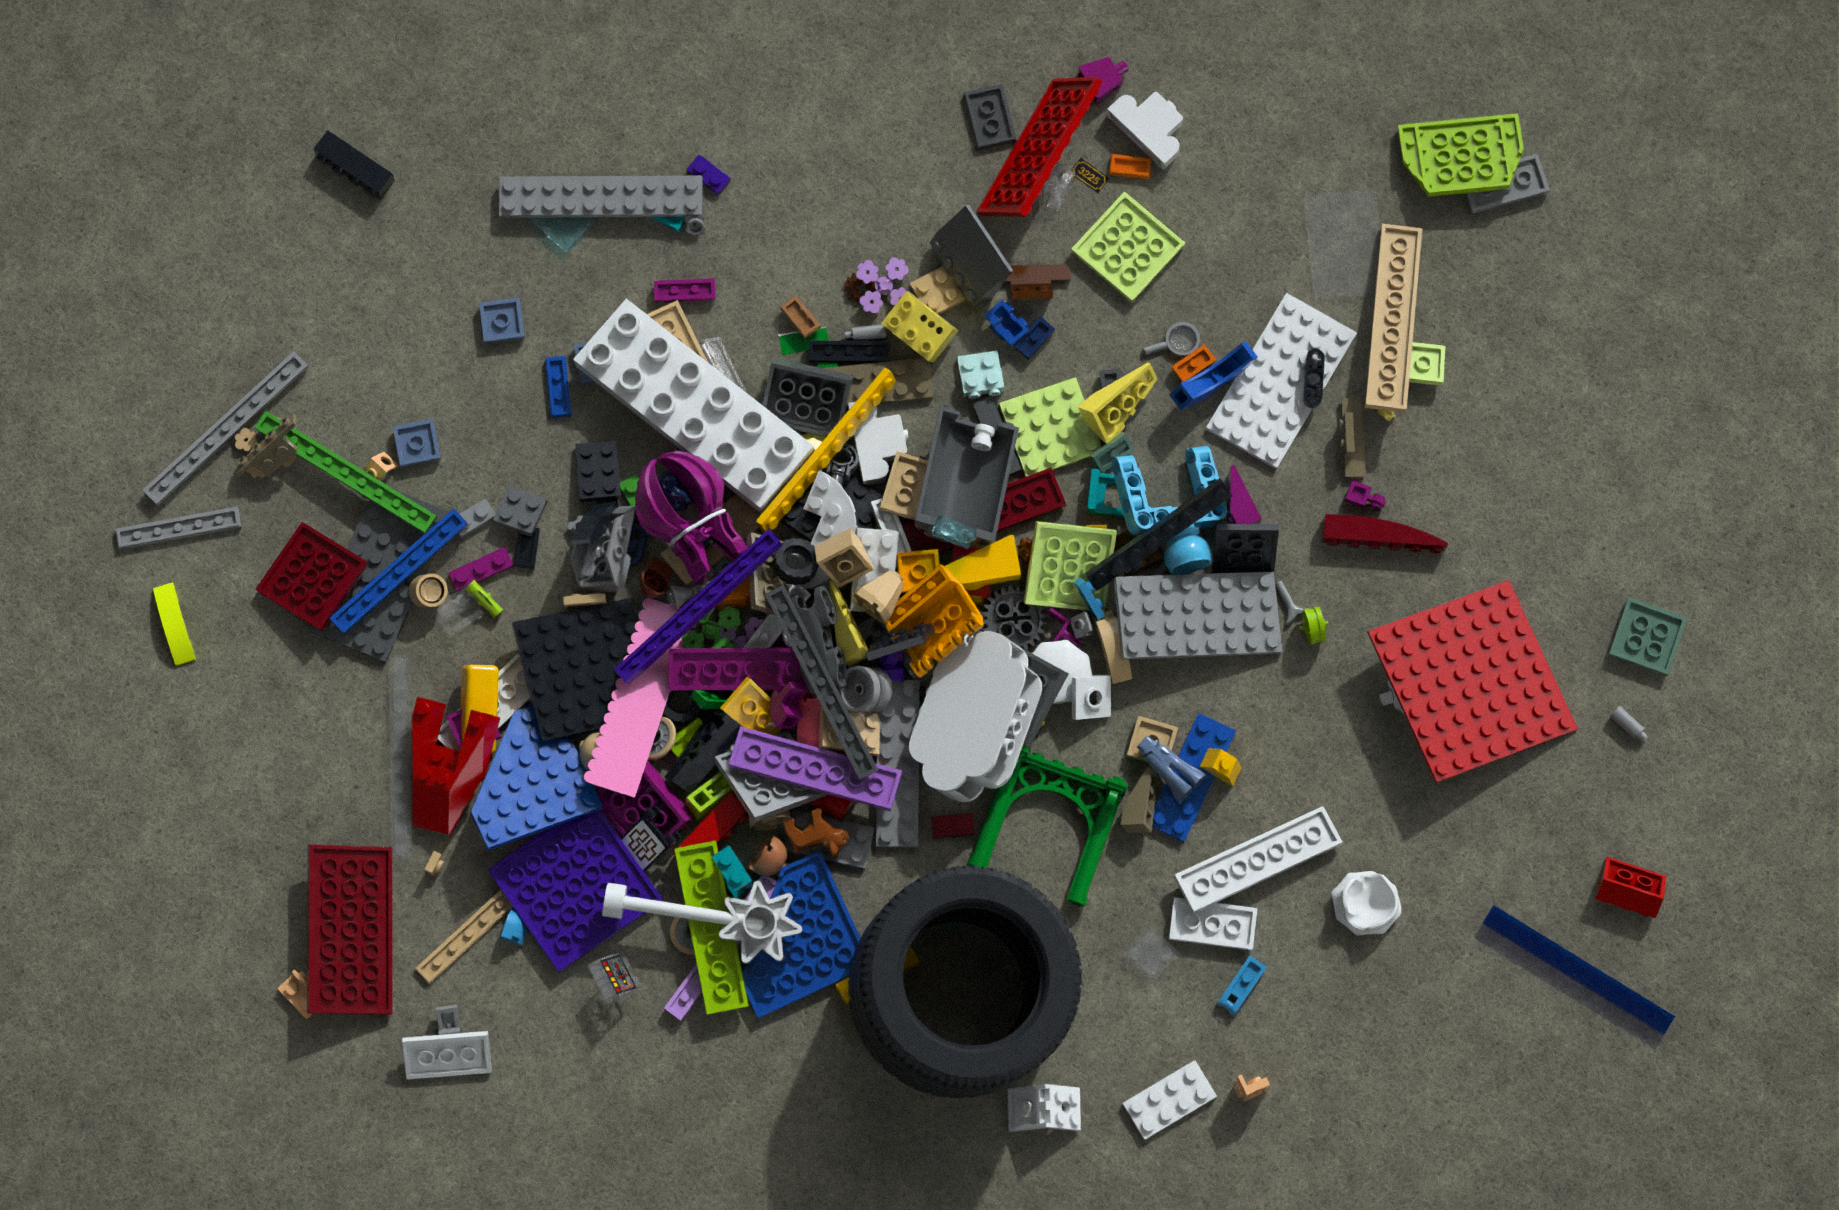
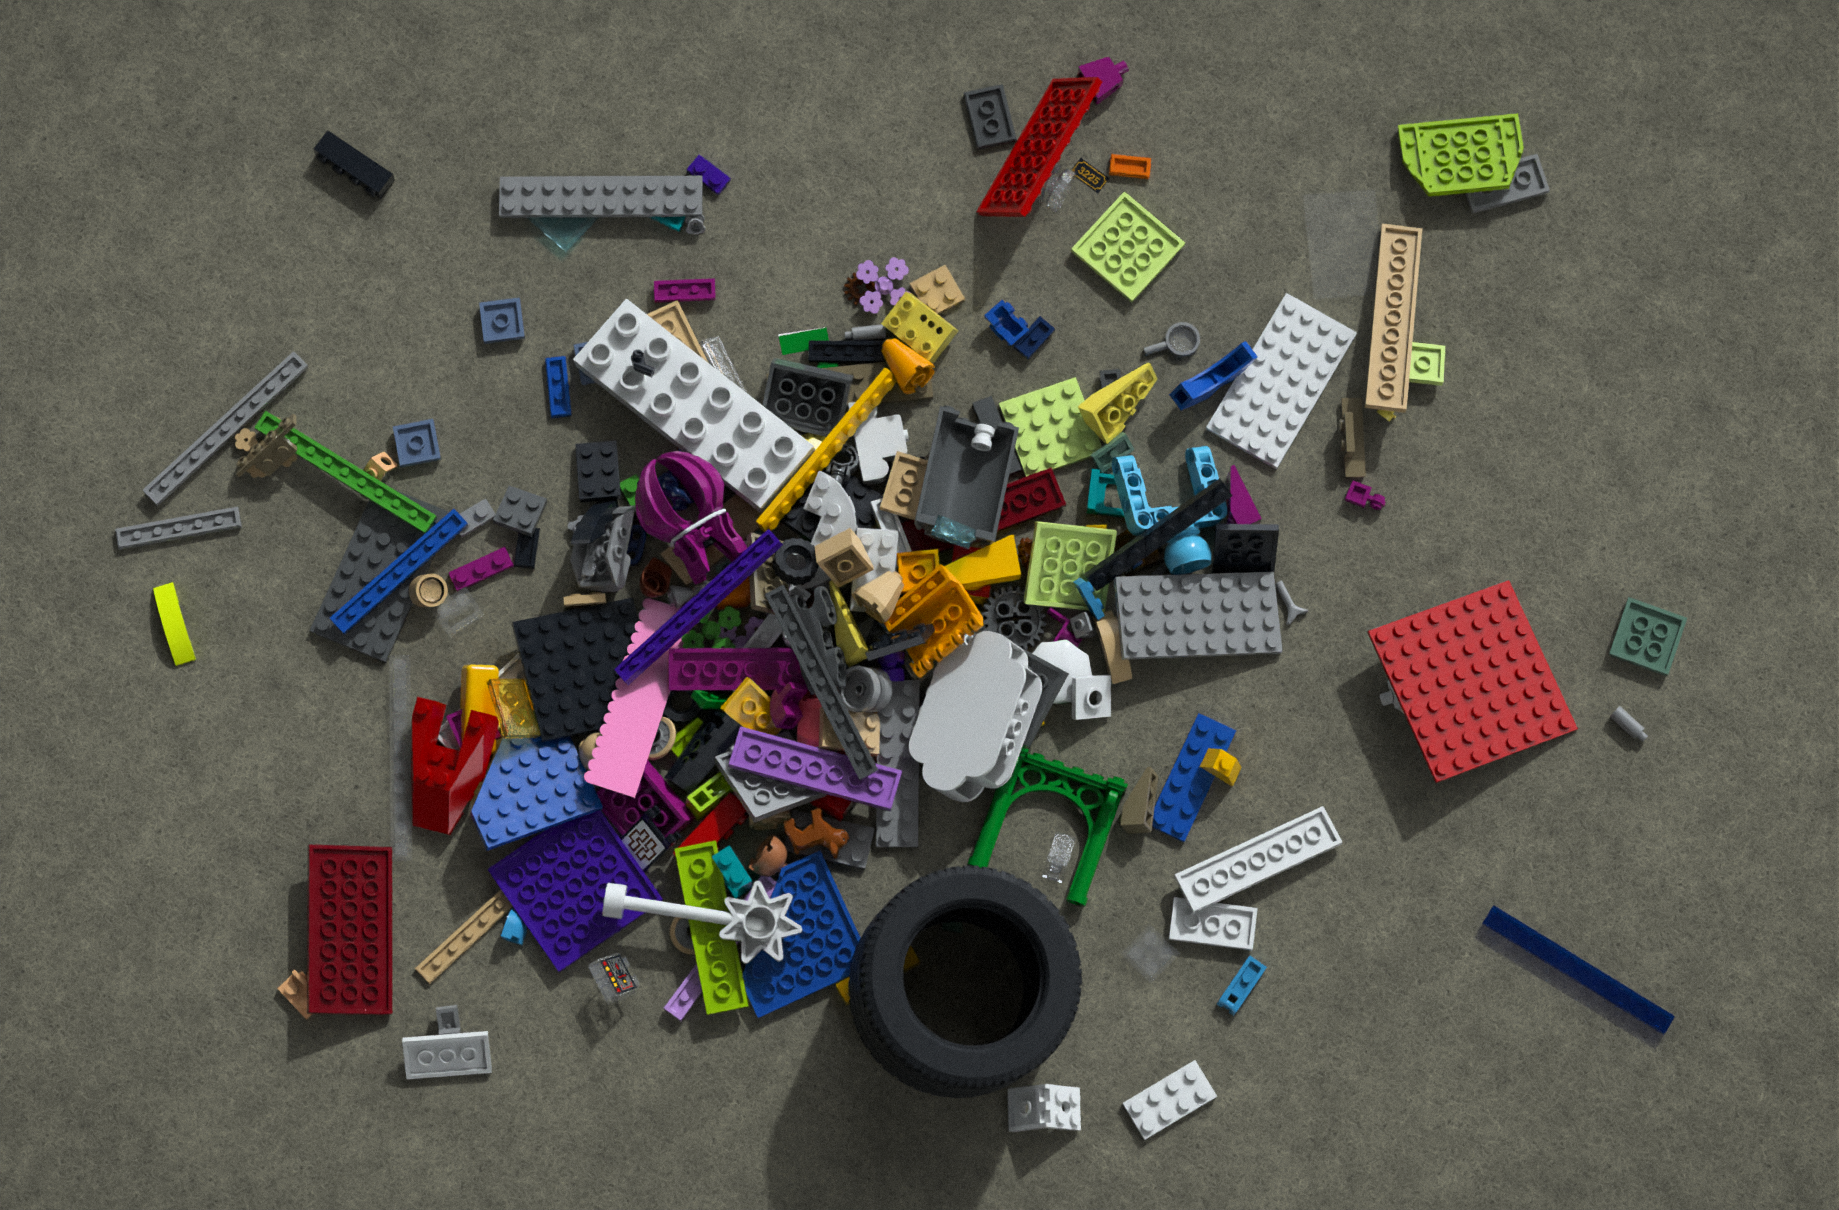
(312, 576): dark red plate -> none
(434, 864): tan plate -> none
(484, 599): lime pin -> none
(513, 708): none -> clear yellow tile
(639, 364): none -> black arm
(800, 317): medium nougat plate -> none
(907, 365): none -> light orange cone
(952, 825): dark red plate -> none
(971, 257): dark grey slope -> none
(980, 374): light aqua plate -> none
(1035, 280): reddish brown plate -> none
(1058, 857): none -> clear bracket
(1149, 125): white brick -> none
(1155, 730): tan plate -> none
(1162, 761): sand blue piece -> none
(1193, 363): orange plate -> none
(1255, 1087): light nougat bracket -> none
(1309, 364): black beam -> none
(1314, 625): lime wheel -> none
(1366, 903): white piece -> none
(1377, 534): dark red slope -> none
(1631, 887): red slope -> none

